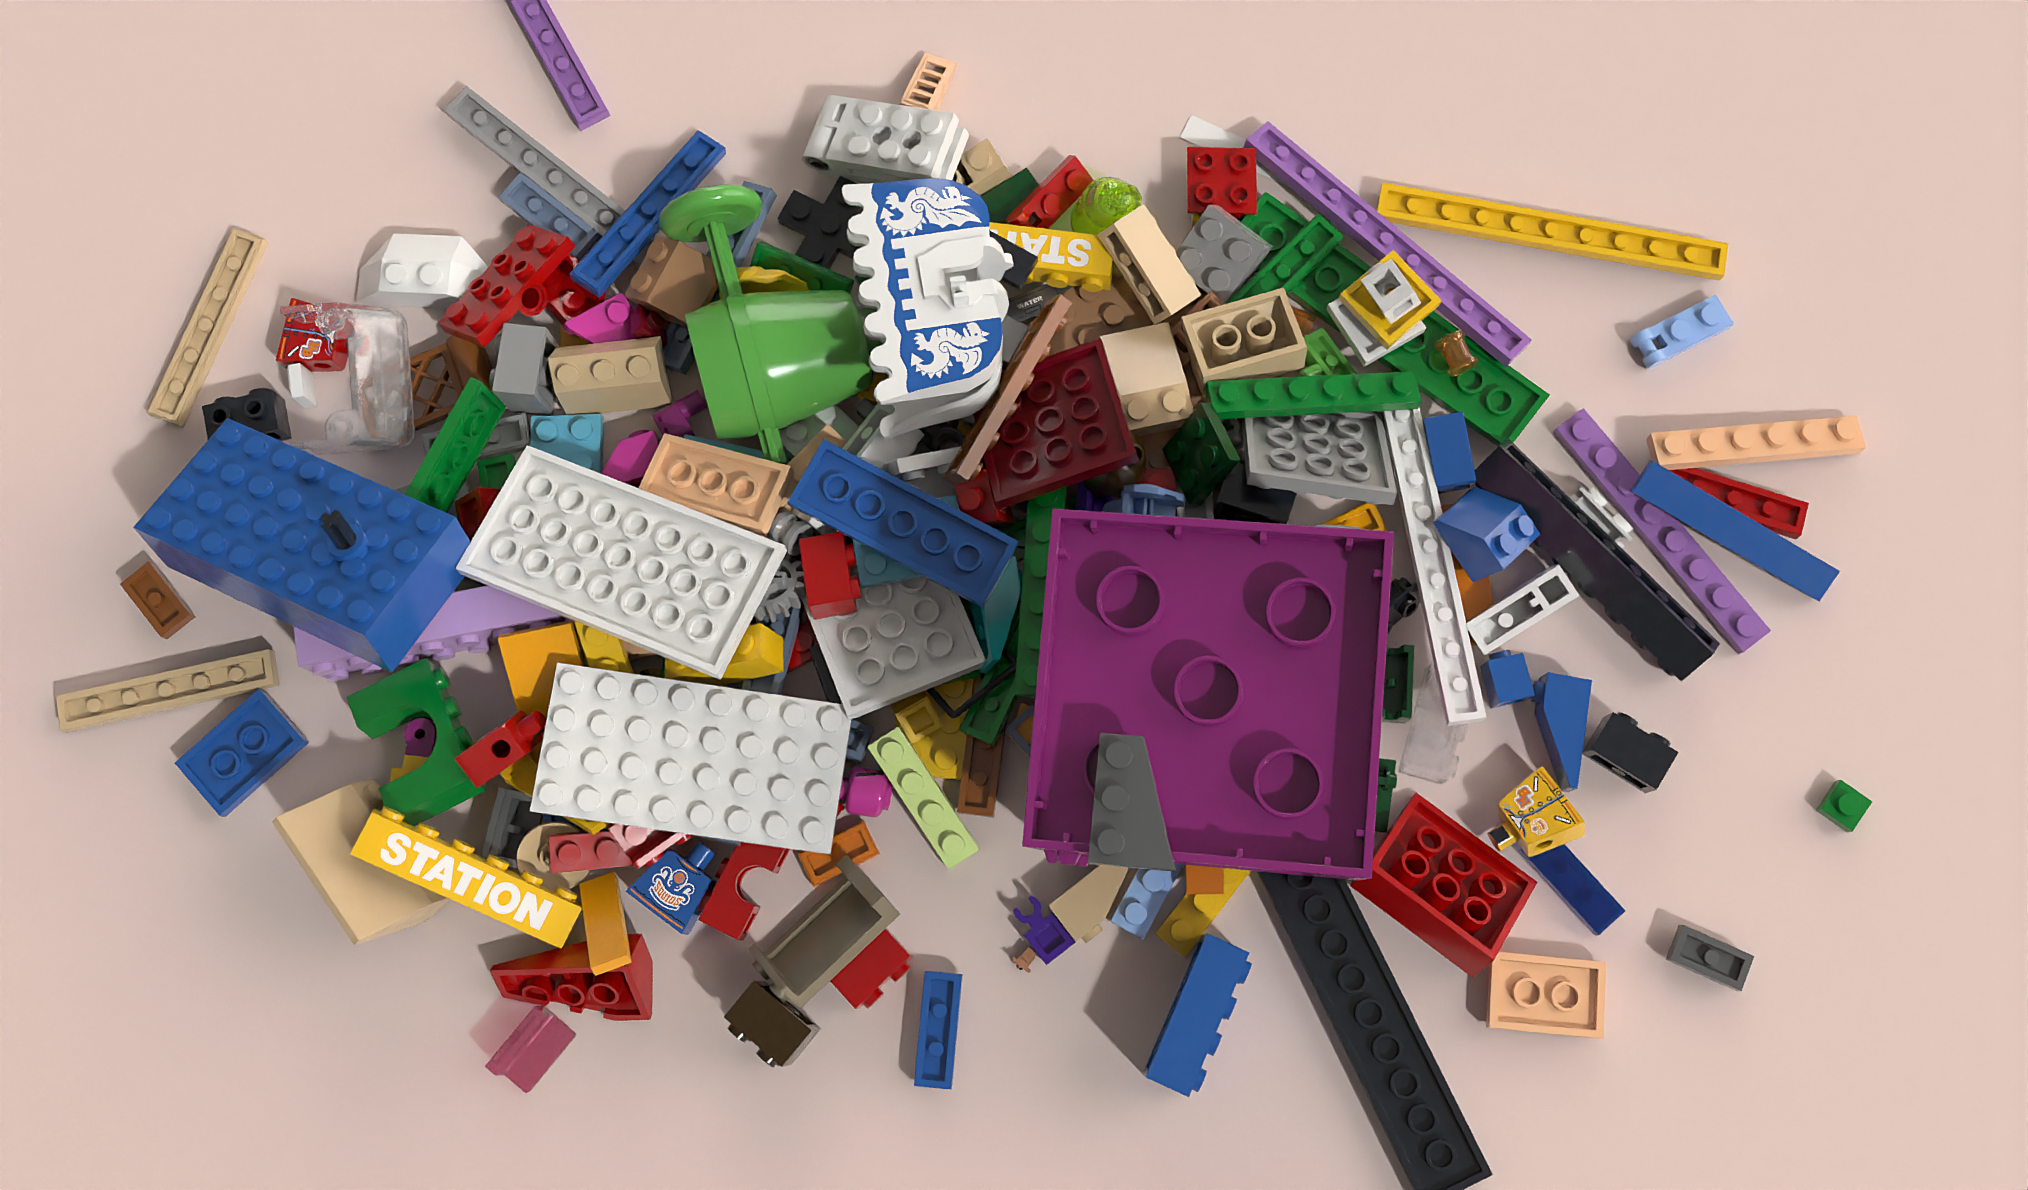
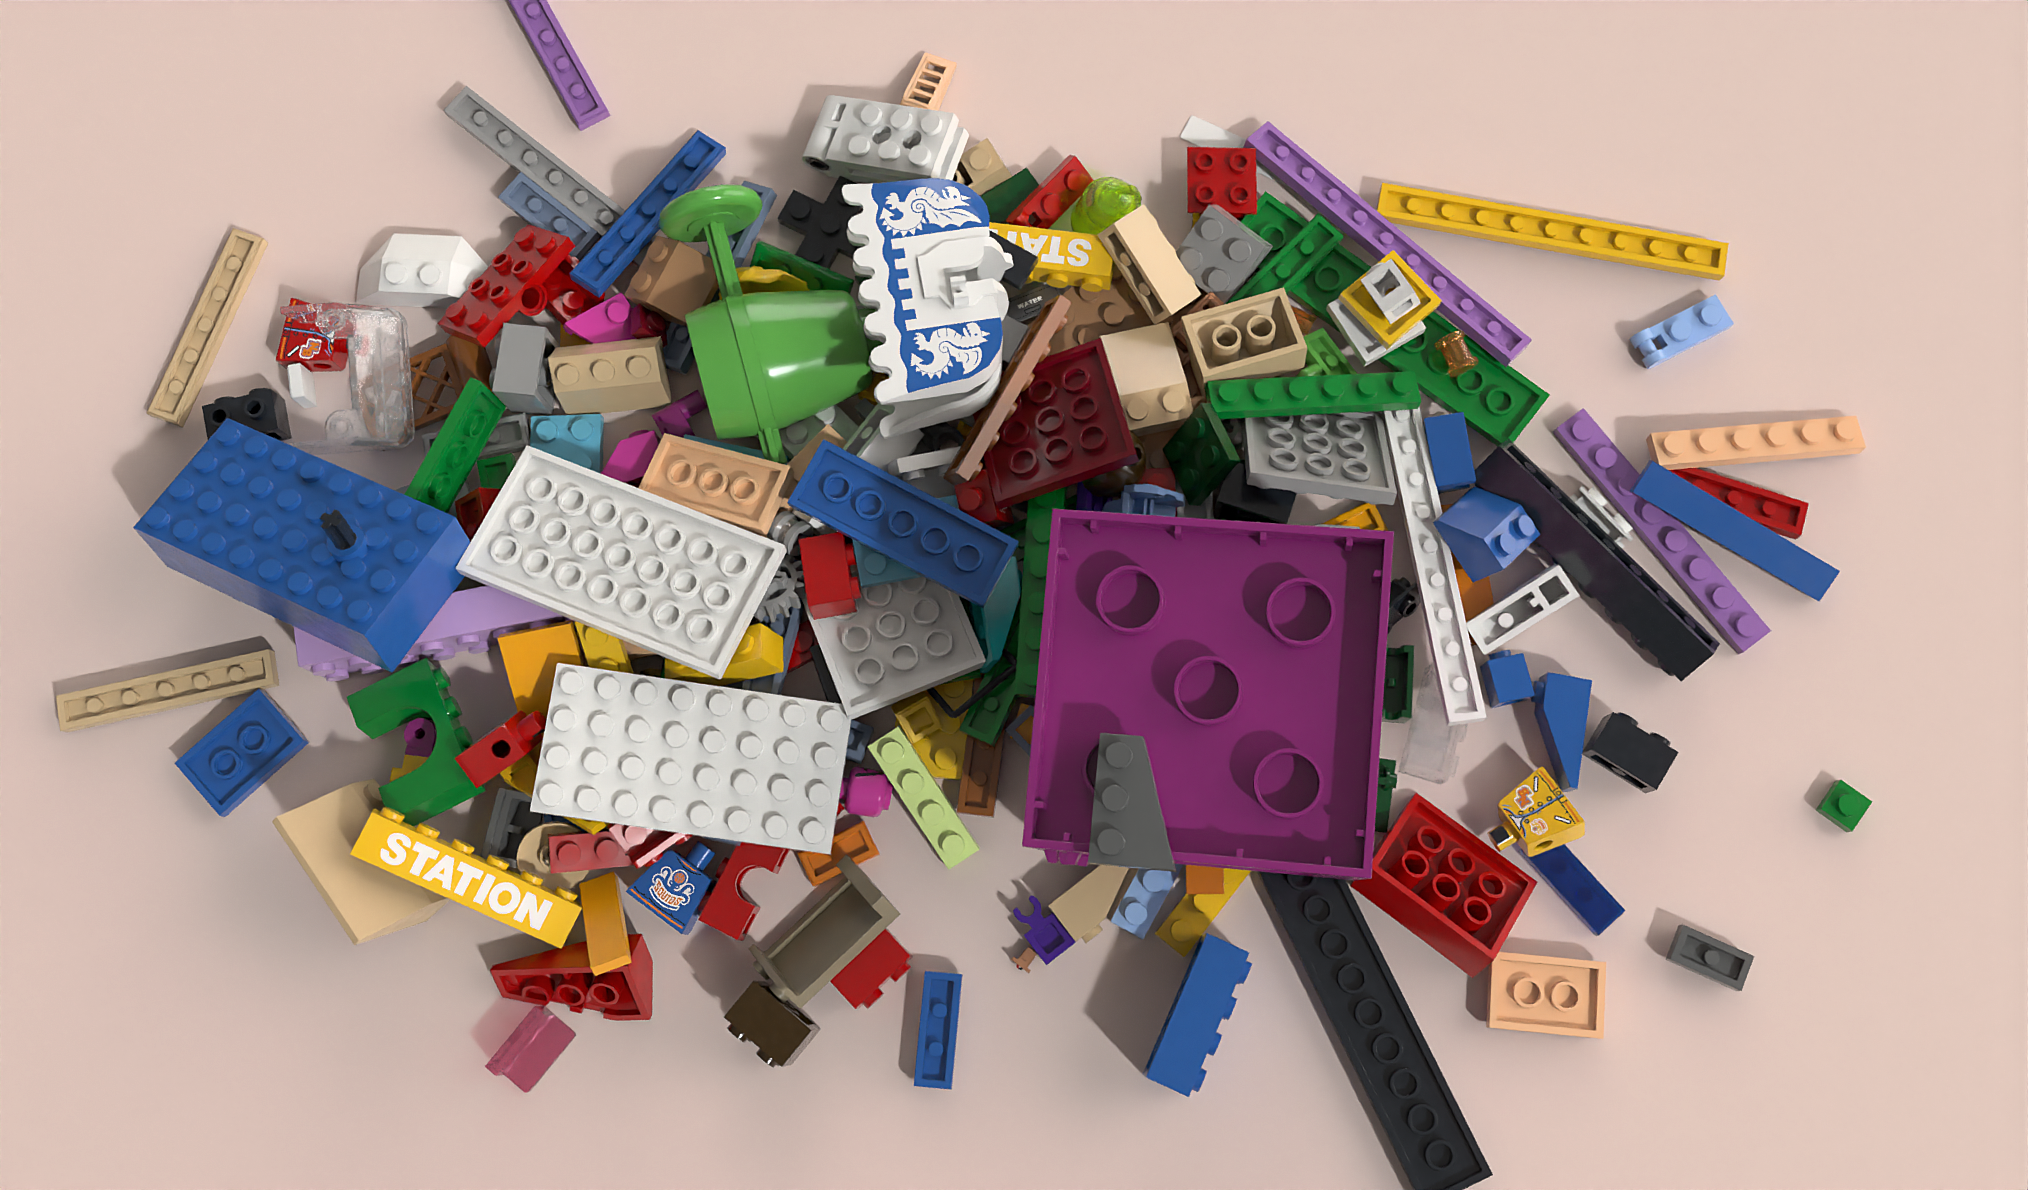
(157, 600): dark orange plate -> none

